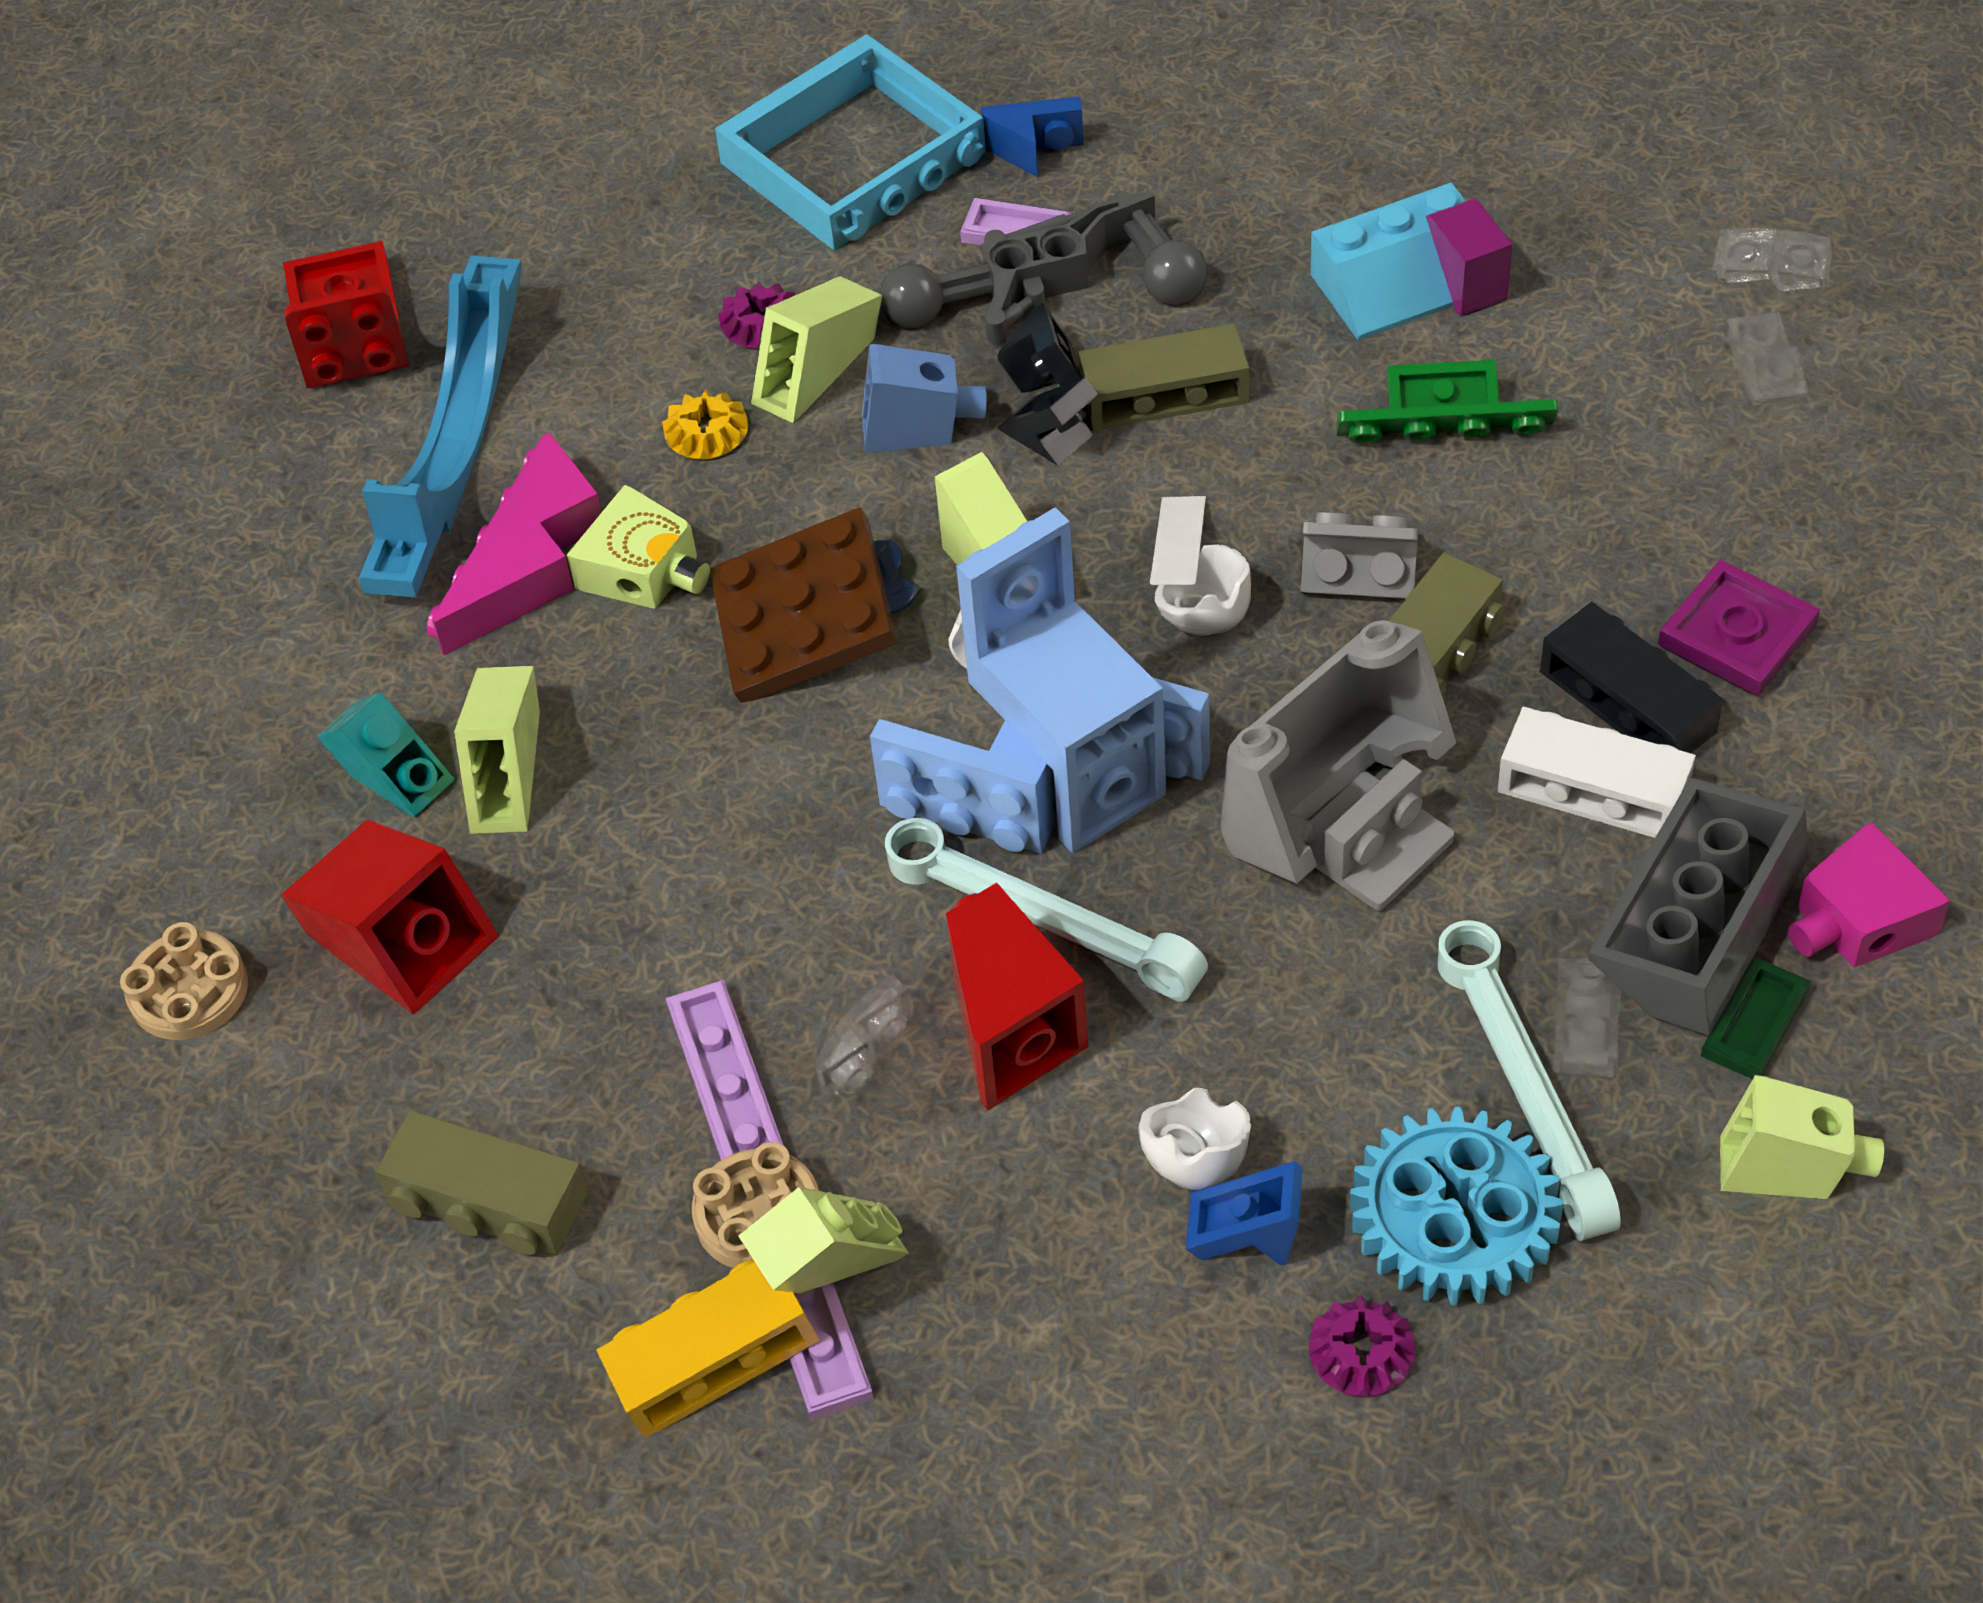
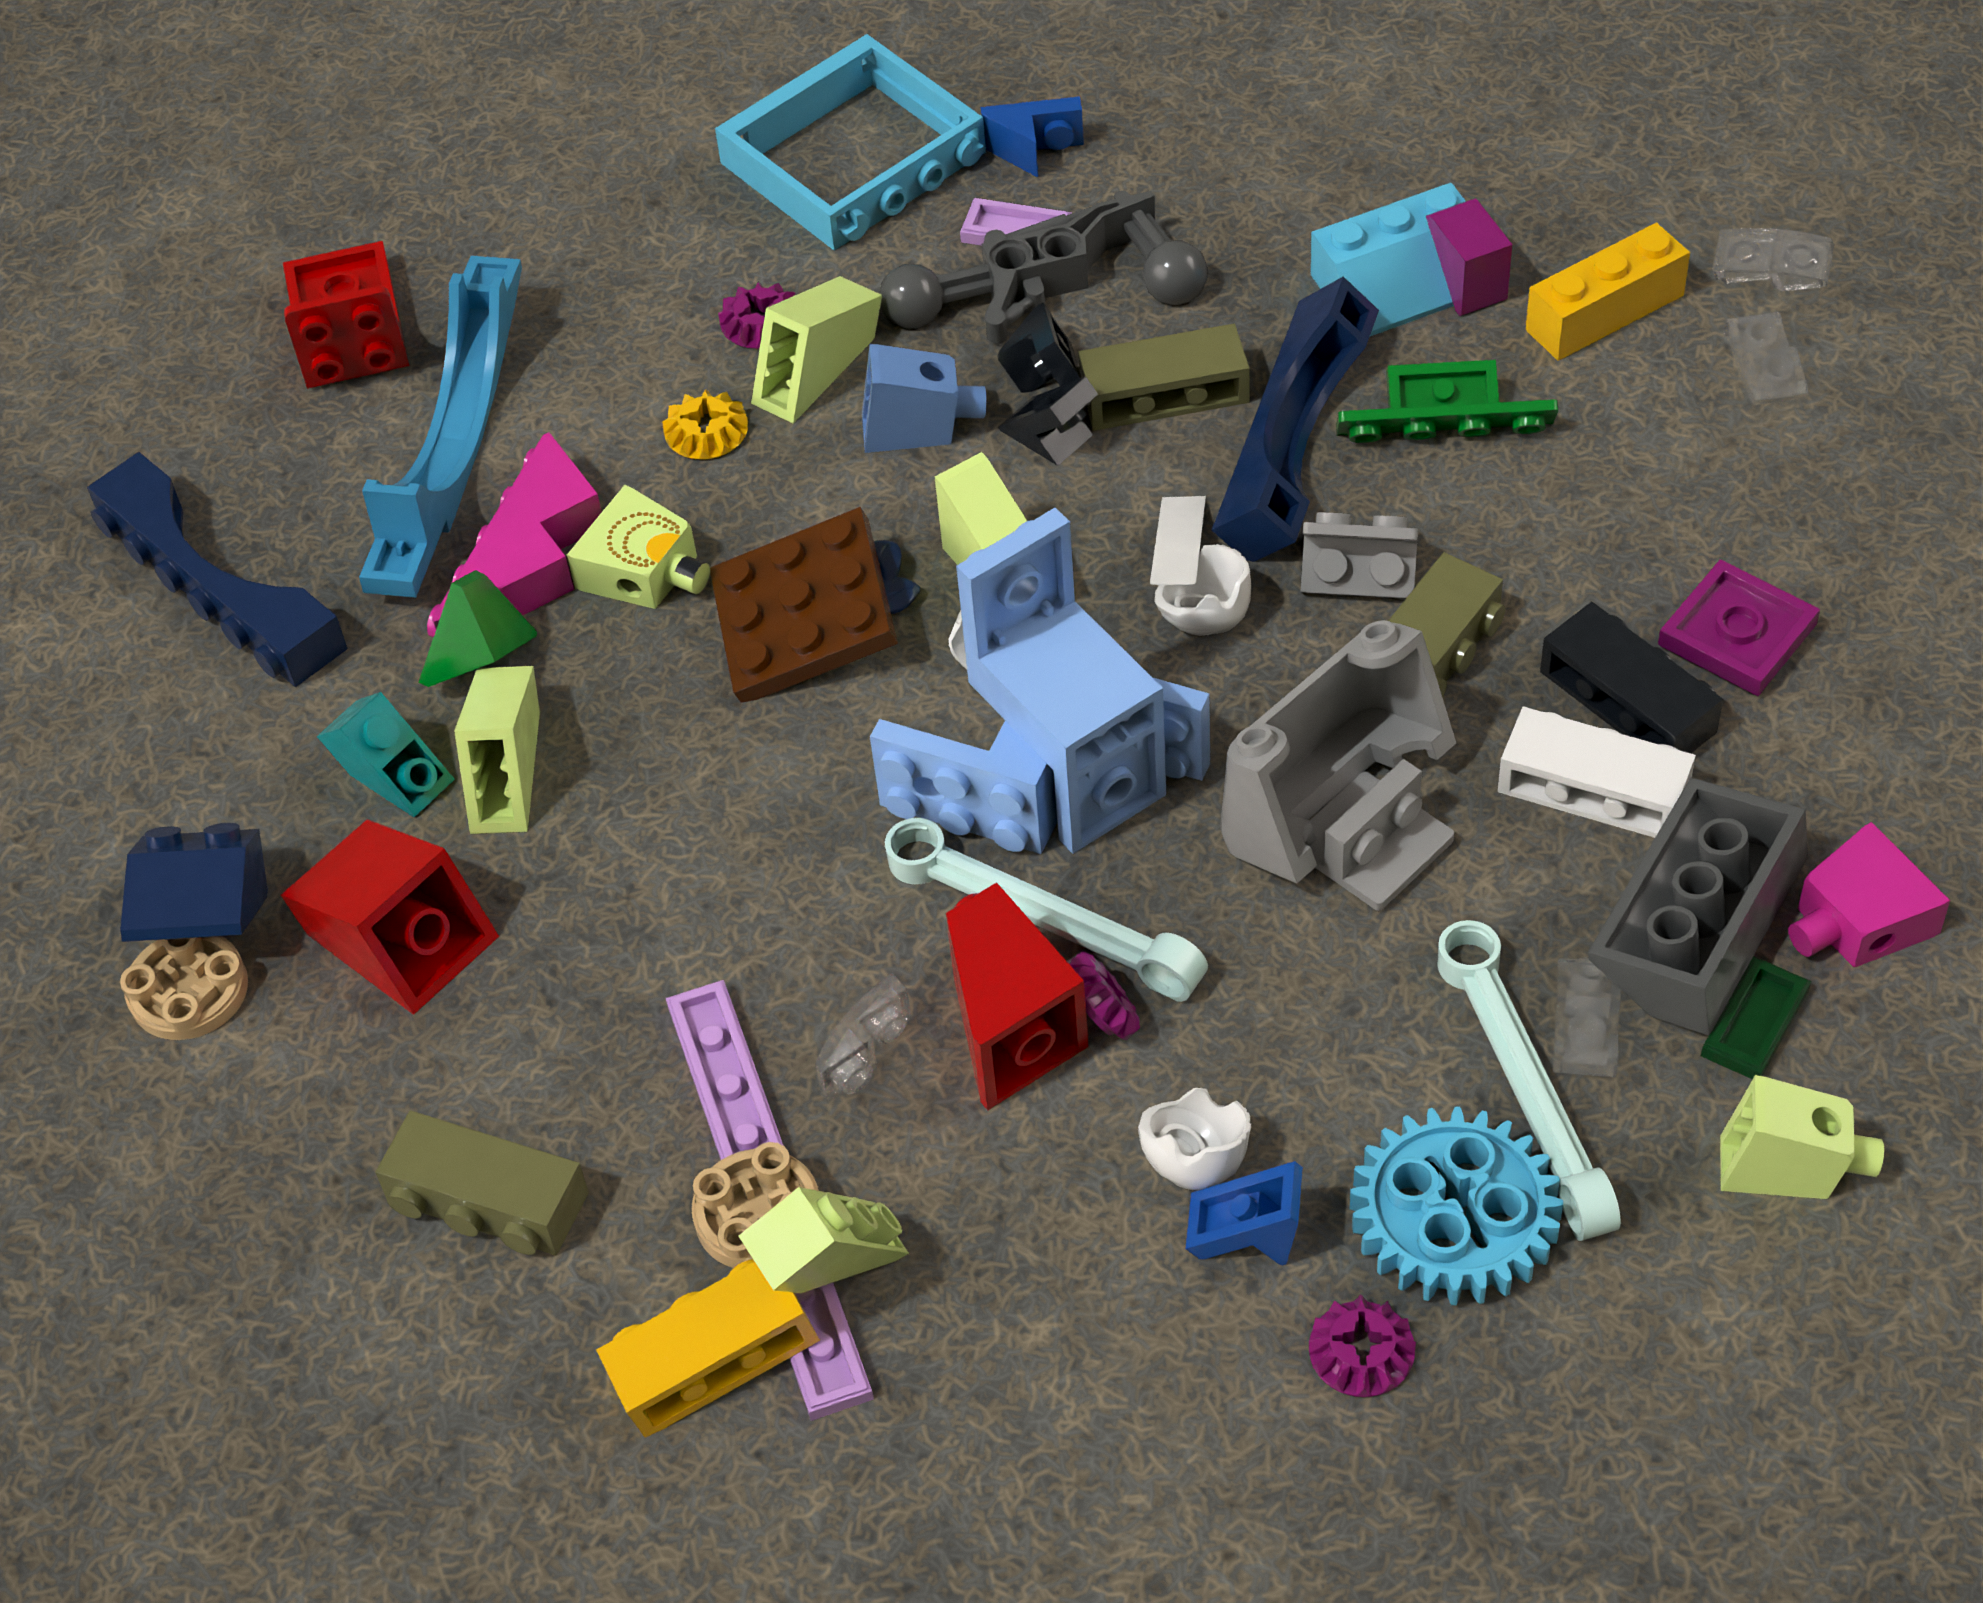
(193, 883): none -> dark blue slope
(281, 625): none -> dark blue arch
(473, 630): none -> green slope
(1105, 998): none -> magenta gear
(1266, 490): none -> dark blue arch
(1607, 291): none -> yellow brick

